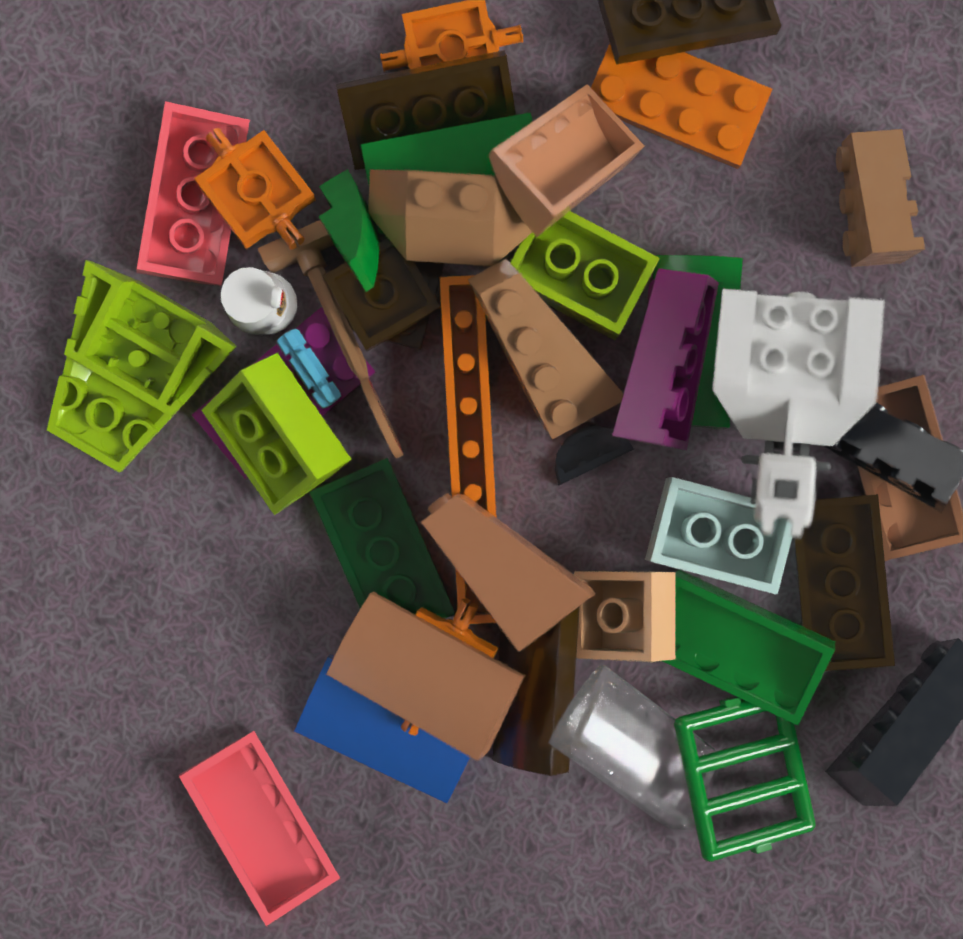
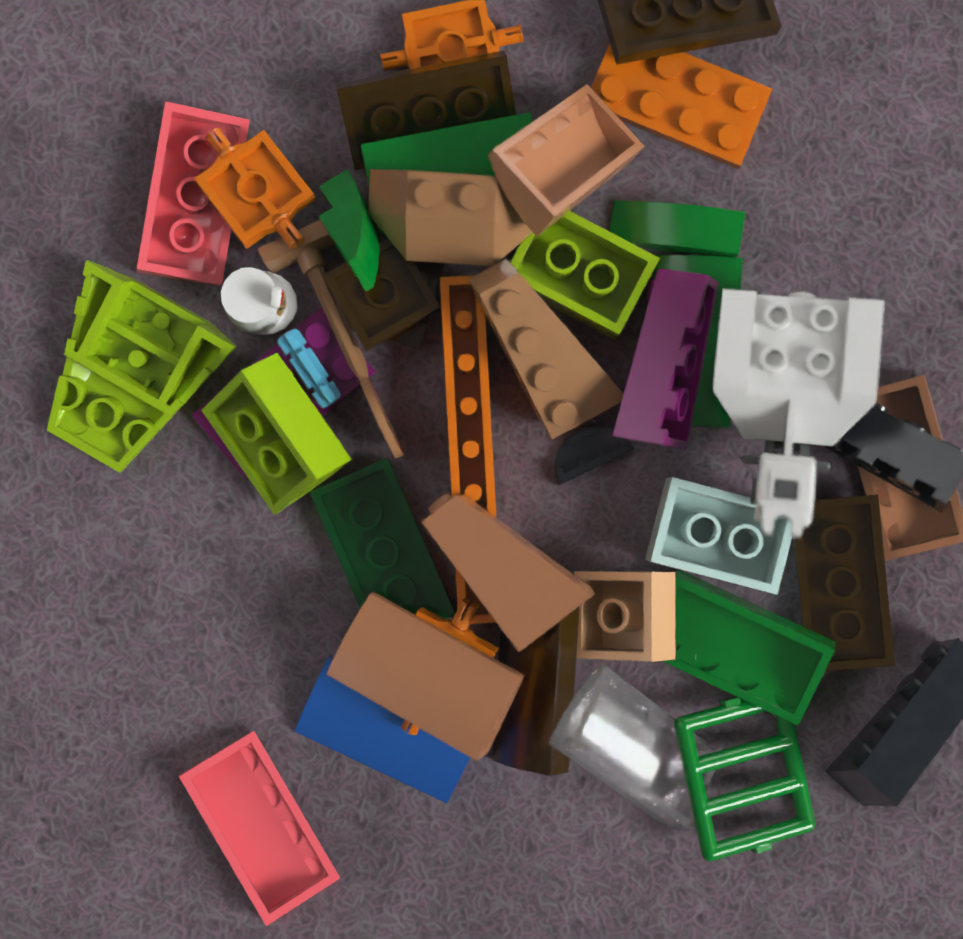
(678, 227): none -> green slope
(876, 199): medium nougat wedge -> none

